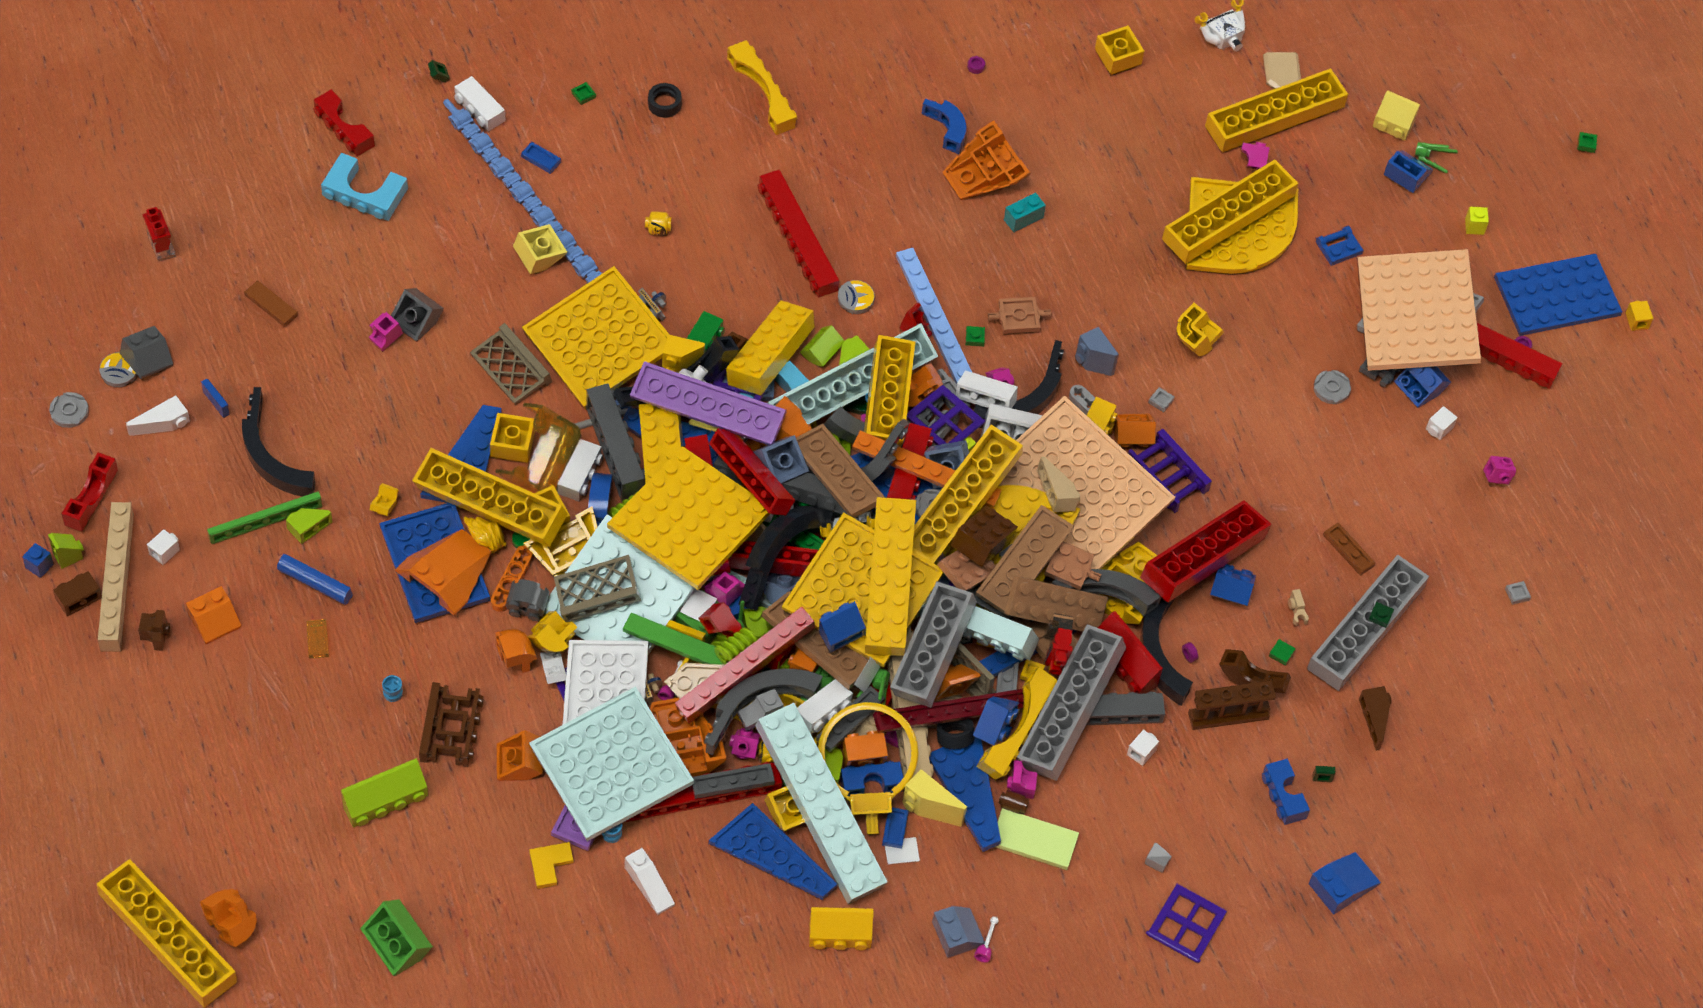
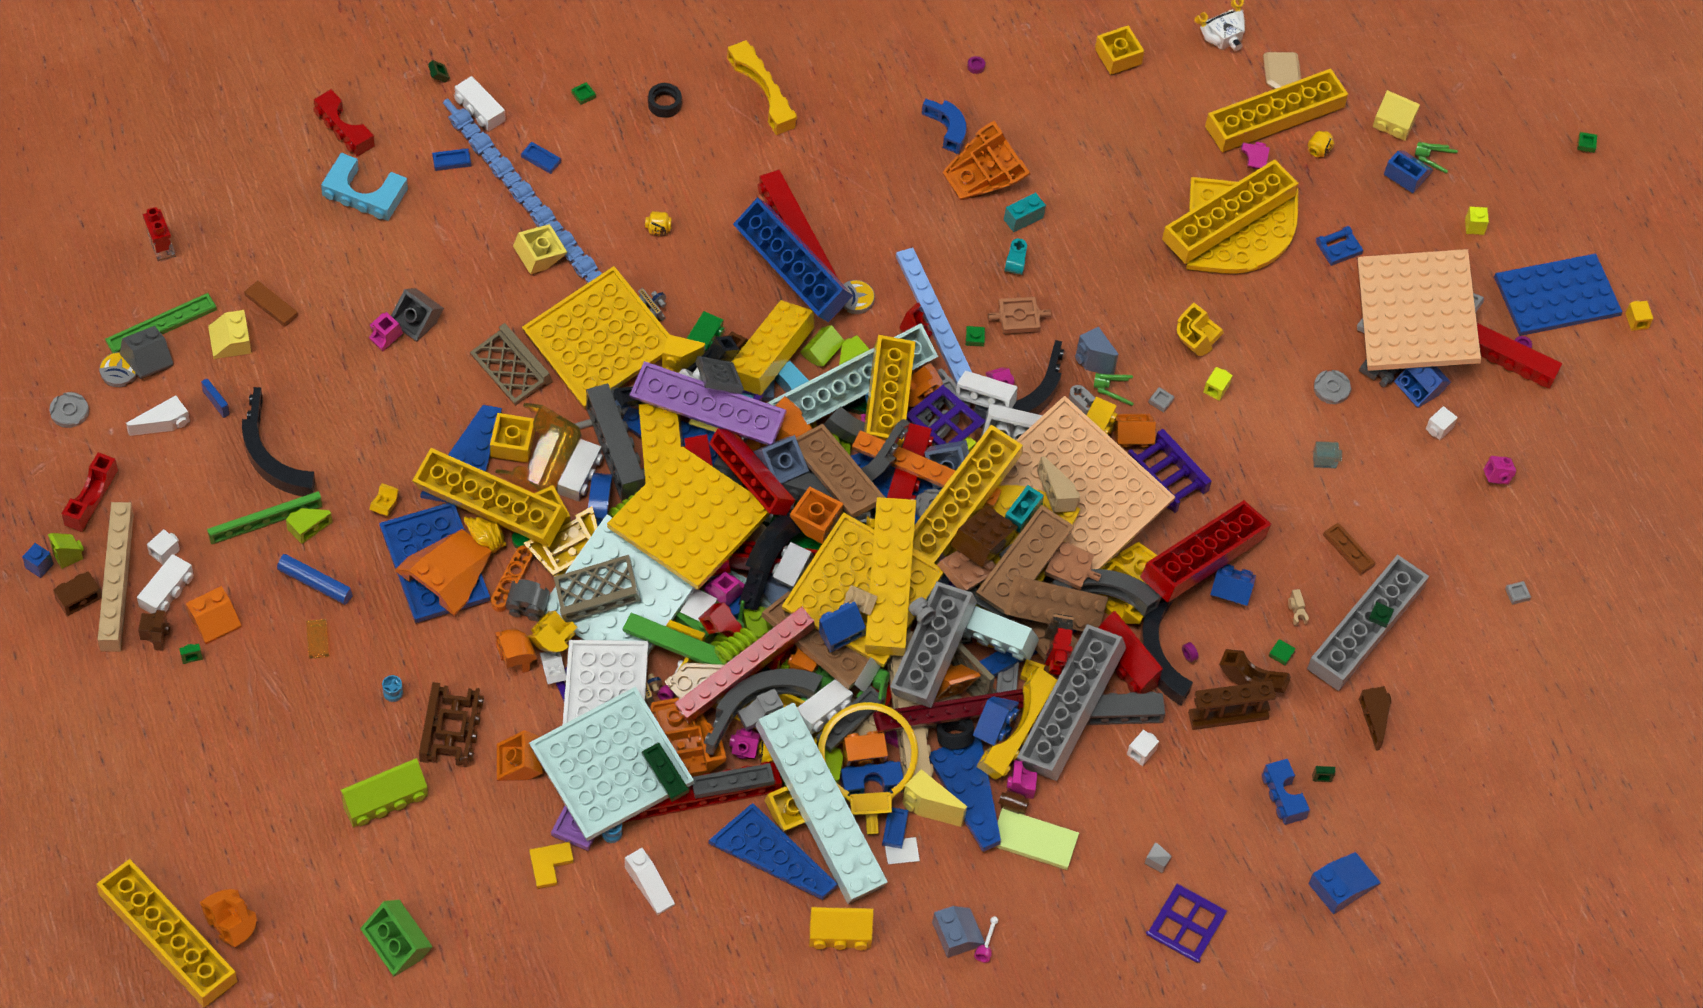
(165, 585): none -> white brick
(168, 320): none -> bright green tile
(190, 653): none -> green plate
(229, 335): none -> light yellow slope
(451, 159): none -> blue tile
(665, 772): none -> dark green tile
(719, 375): none -> dark grey tile
(792, 565): none -> brick
(793, 260): none -> blue brick
(816, 514): none -> orange slope
(864, 600): none -> tan plate
(922, 611): none -> light grey wheel
(1016, 258): none -> teal piece
(1024, 507): none -> teal brick
(1103, 381): none -> bright green plant
(1218, 383): none -> neon yellow brick
(1320, 144): none -> yellow head
(1326, 454): none -> clear light blue brick

